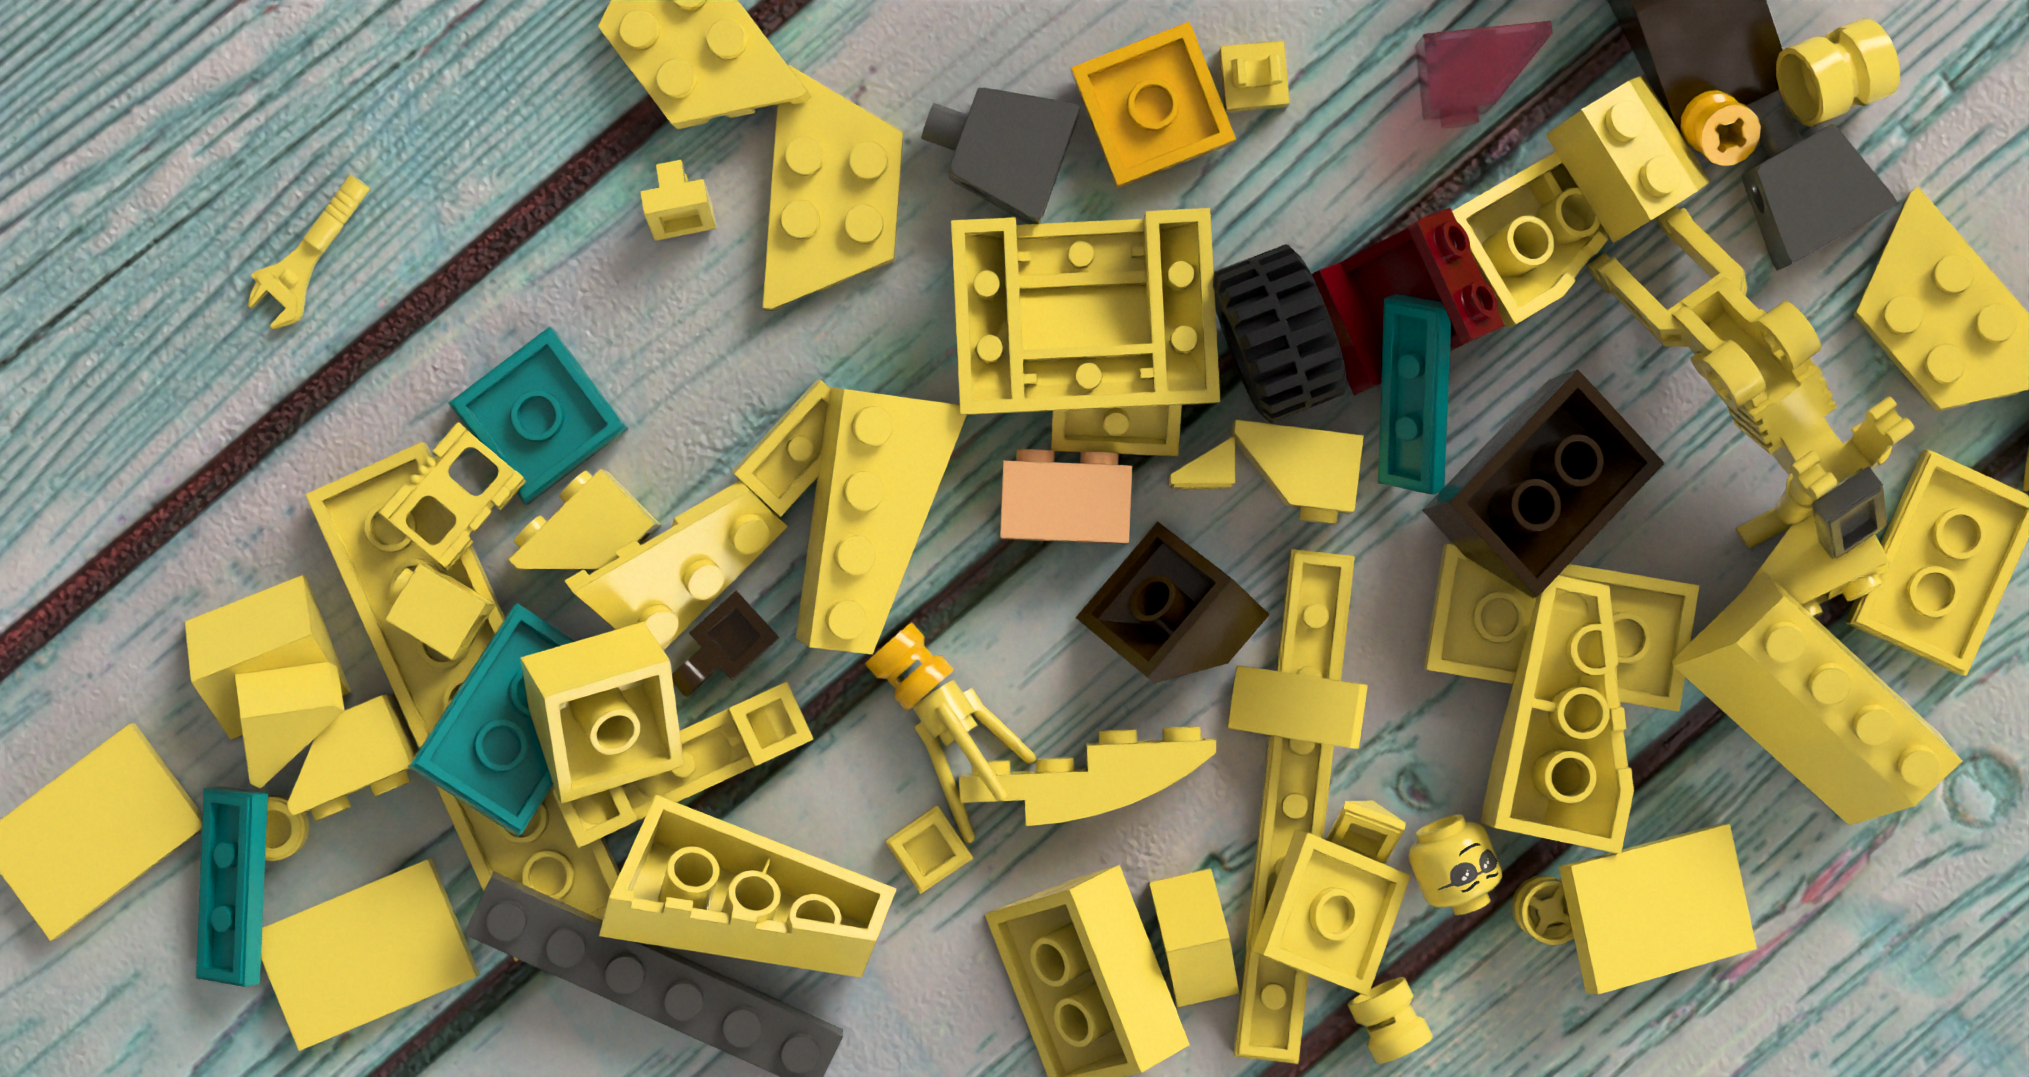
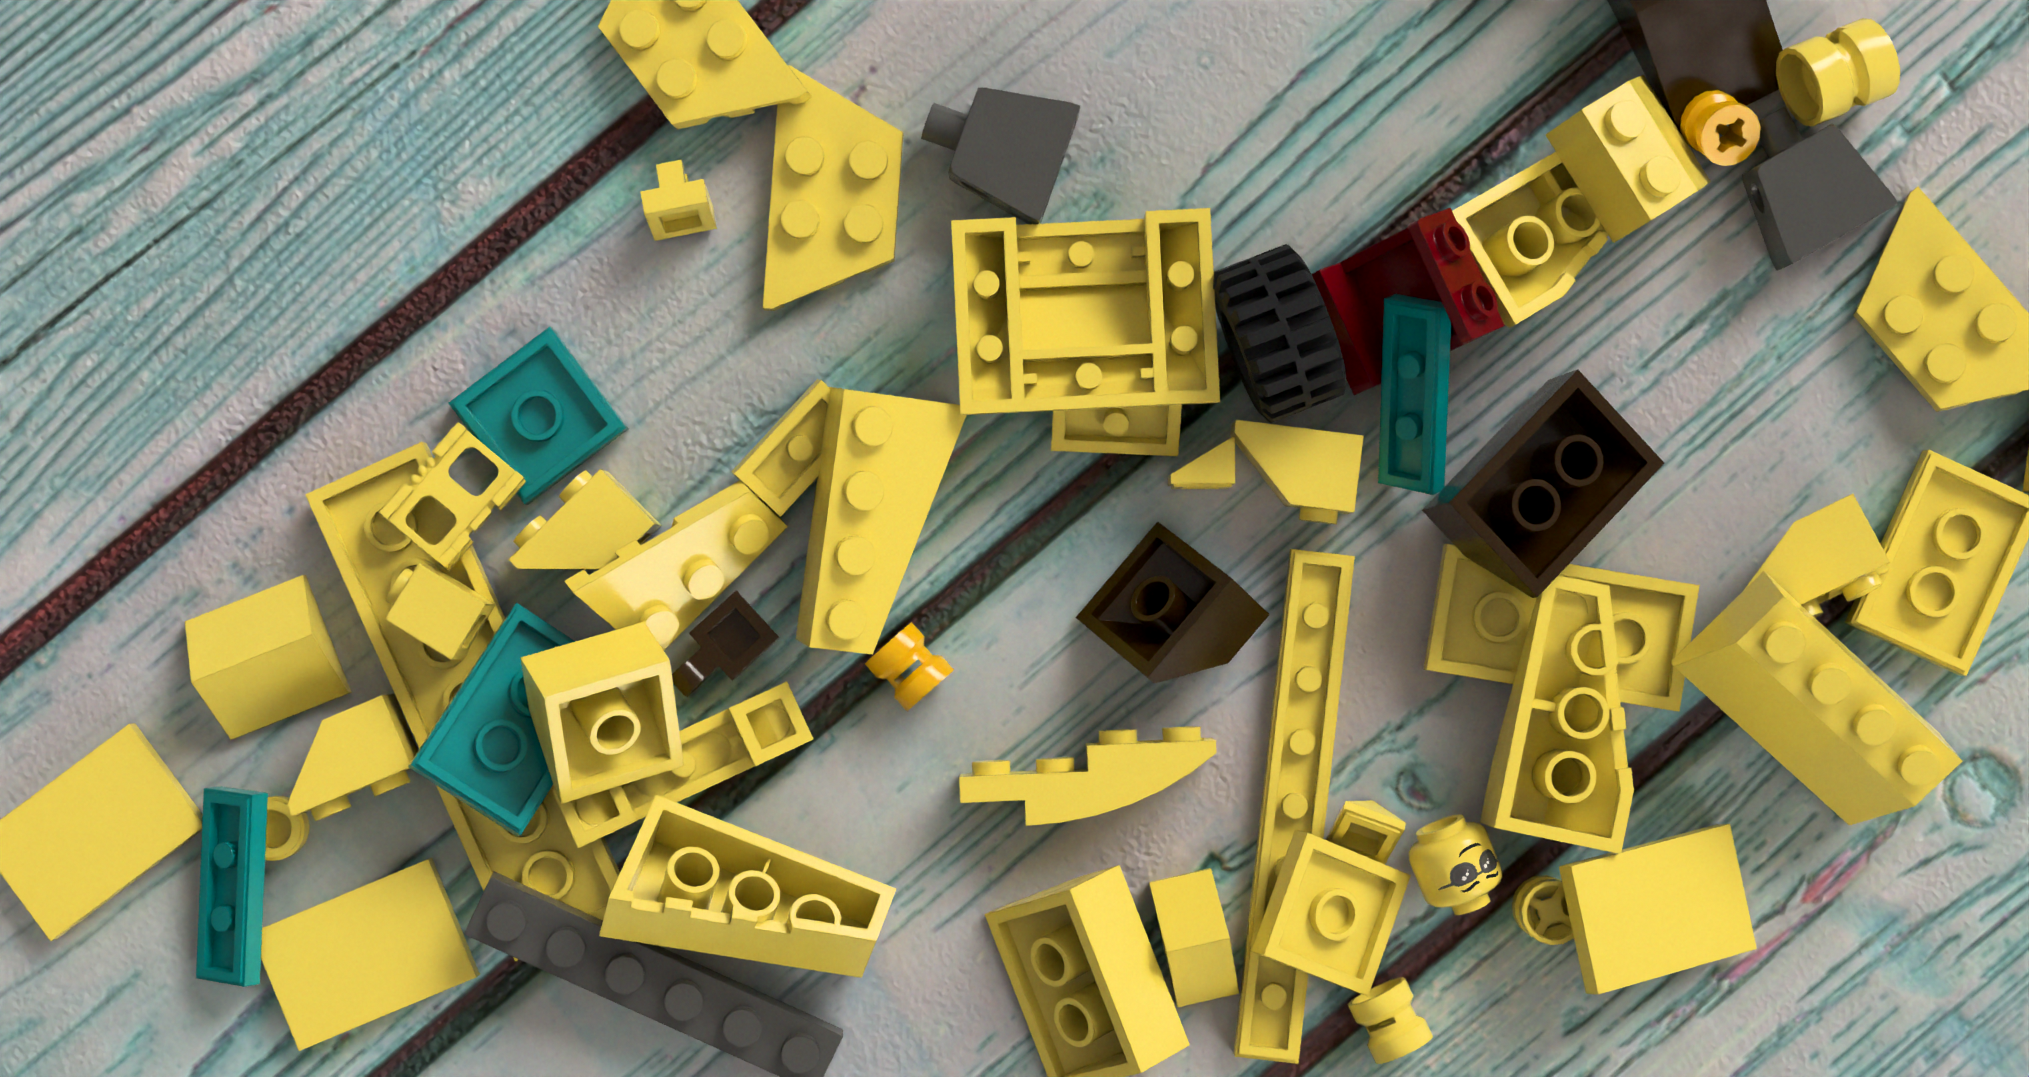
(284, 713): light yellow slope -> none
(291, 276): light yellow piece -> none
(929, 849): light yellow tile -> none
(948, 715): light yellow plant -> none
(1066, 499): light nougat brick -> none
(1153, 105): yellow plate -> none
(1254, 76): light yellow tile -> none
(1297, 706): light yellow slope -> none
(1472, 68): clear pink slope -> none
(1760, 372): light yellow piece -> none
(1850, 513): dark grey tile -> none

